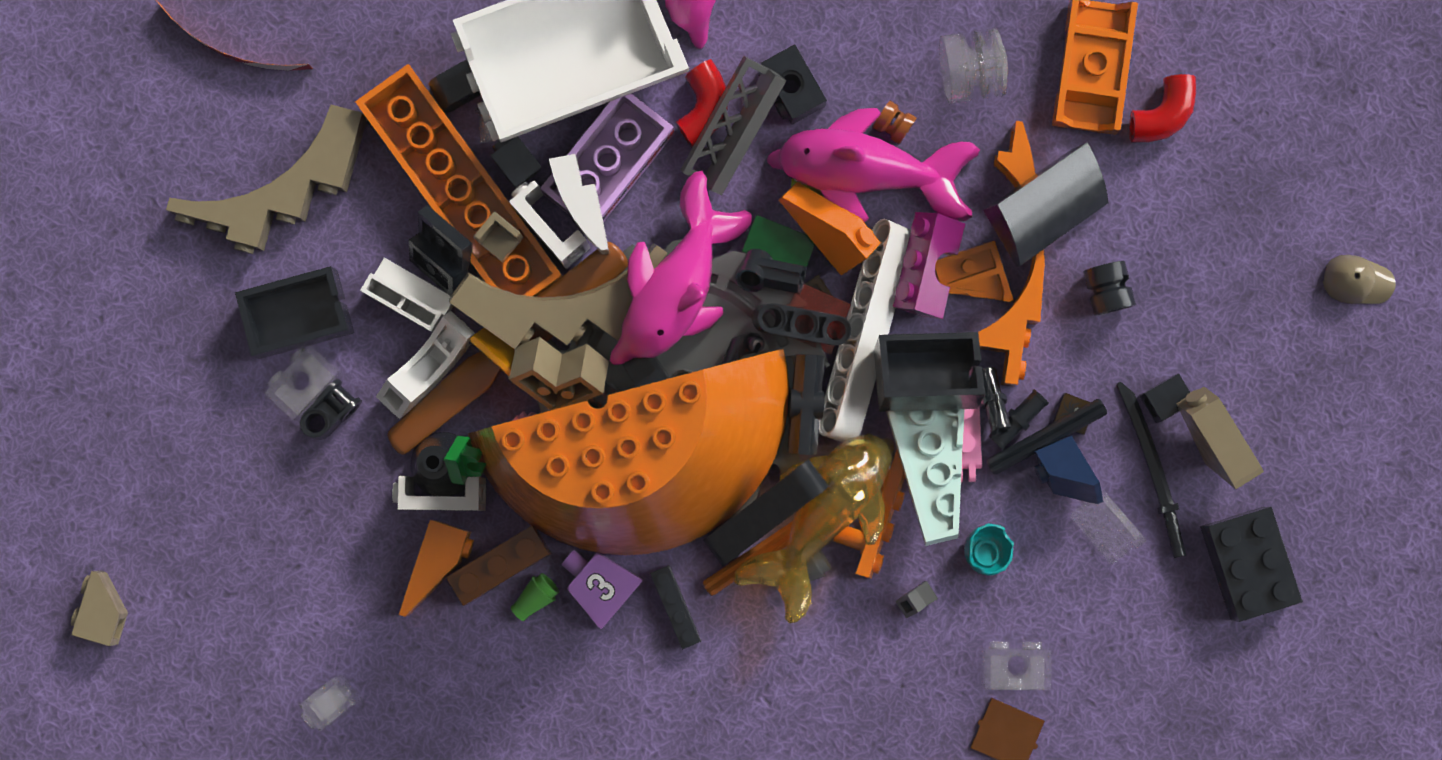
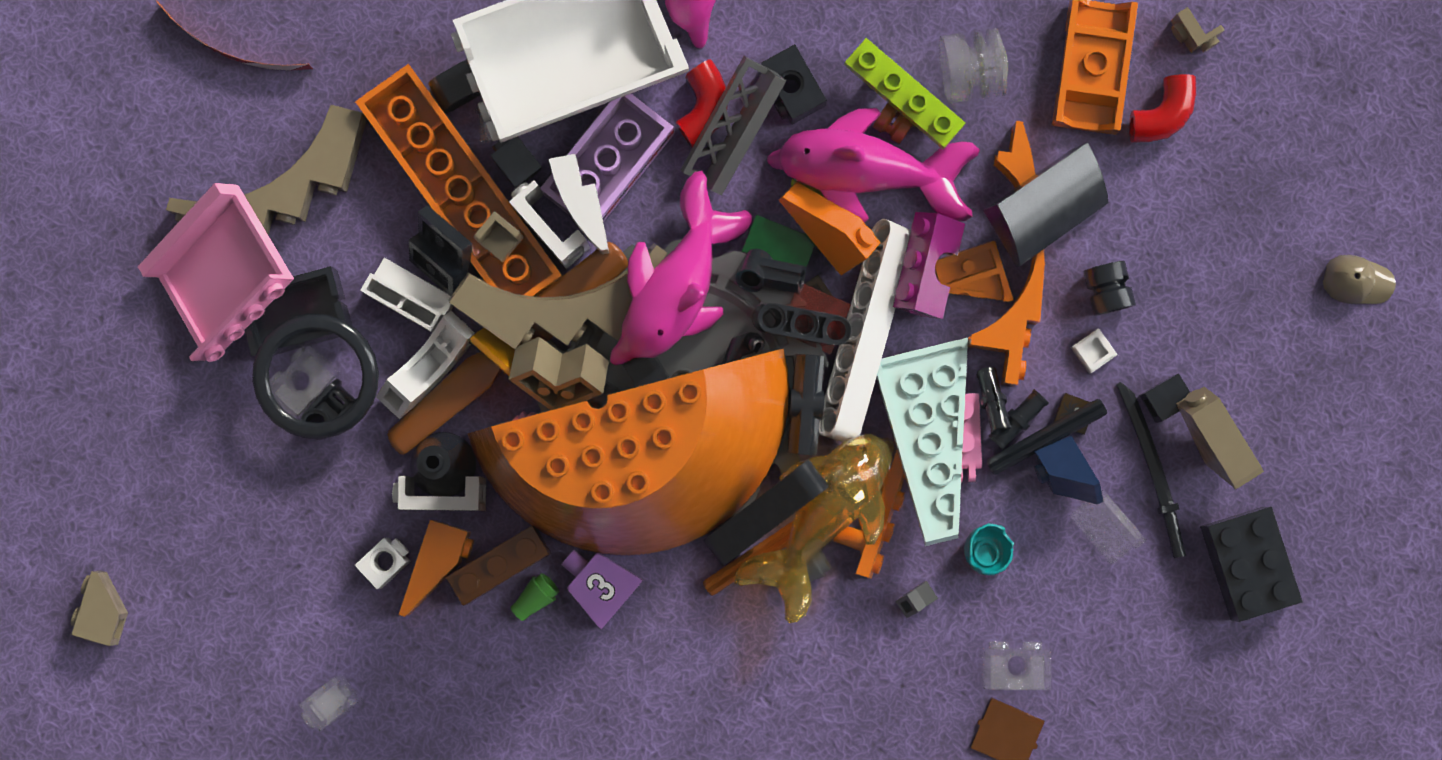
(218, 269): none -> bright pink panel
(356, 341): none -> black wedge
(369, 563): none -> white brick
(463, 461): green tile -> none
(675, 607): black piece -> none
(904, 93): none -> lime plate
(928, 371): black piece -> none
(1094, 351): none -> white tile
(1188, 30): none -> dark tan bracket

